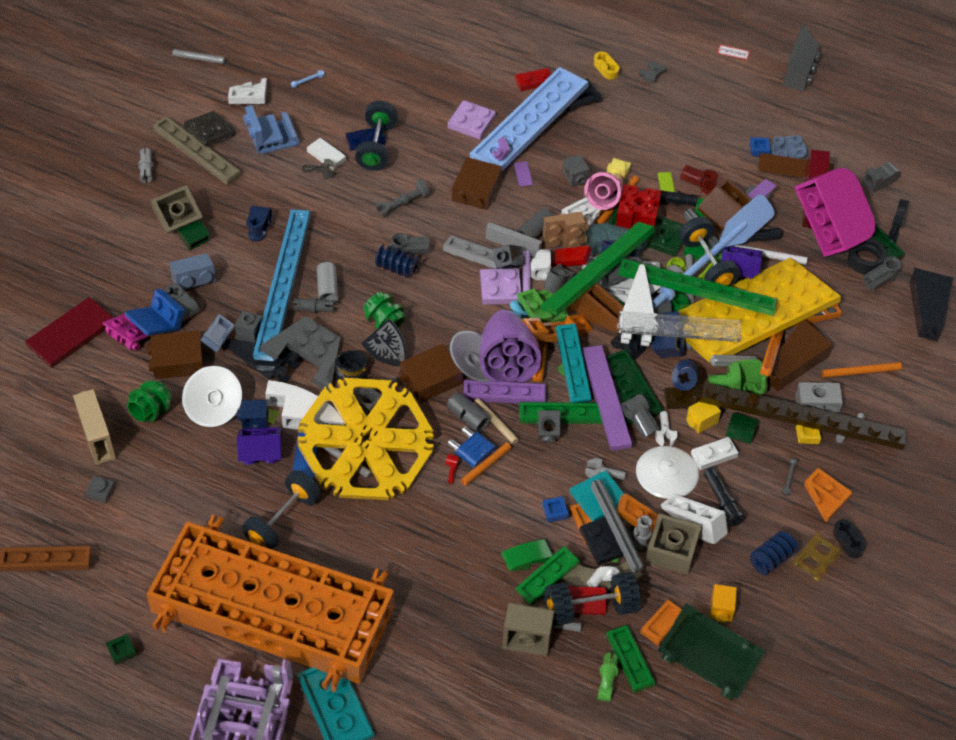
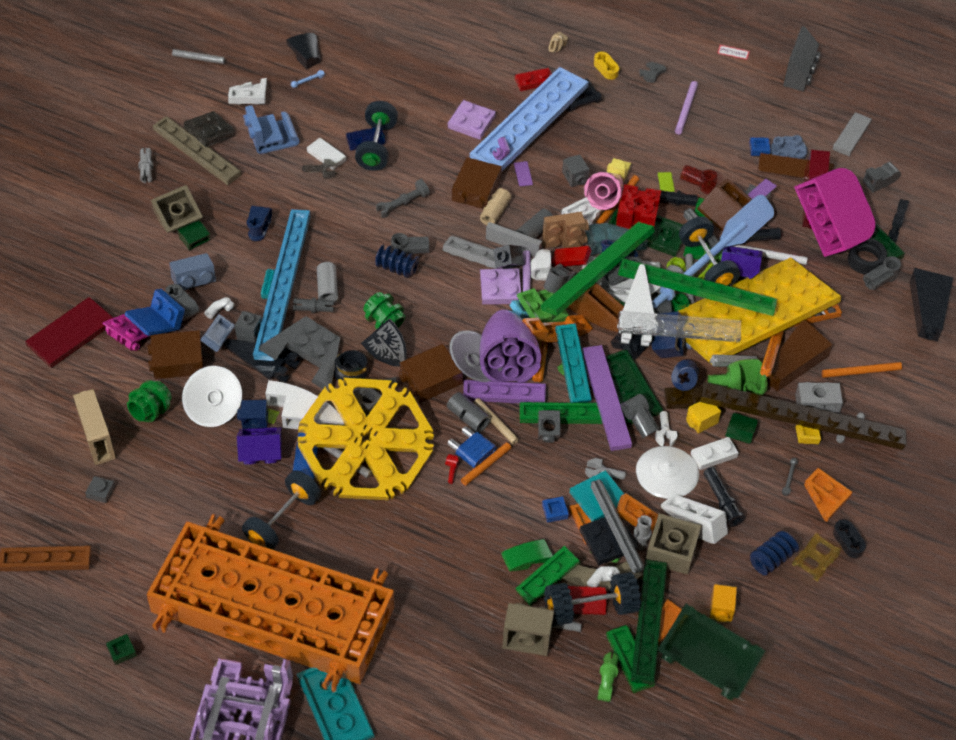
(217, 305): none -> white arm
(267, 283): none -> teal piece
(305, 48): none -> black slope
(495, 206): none -> tan axle
(557, 41): none -> tan piece
(649, 622): none -> dark green tile
(686, 107): none -> lavender bar
(852, 134): none -> light grey tile

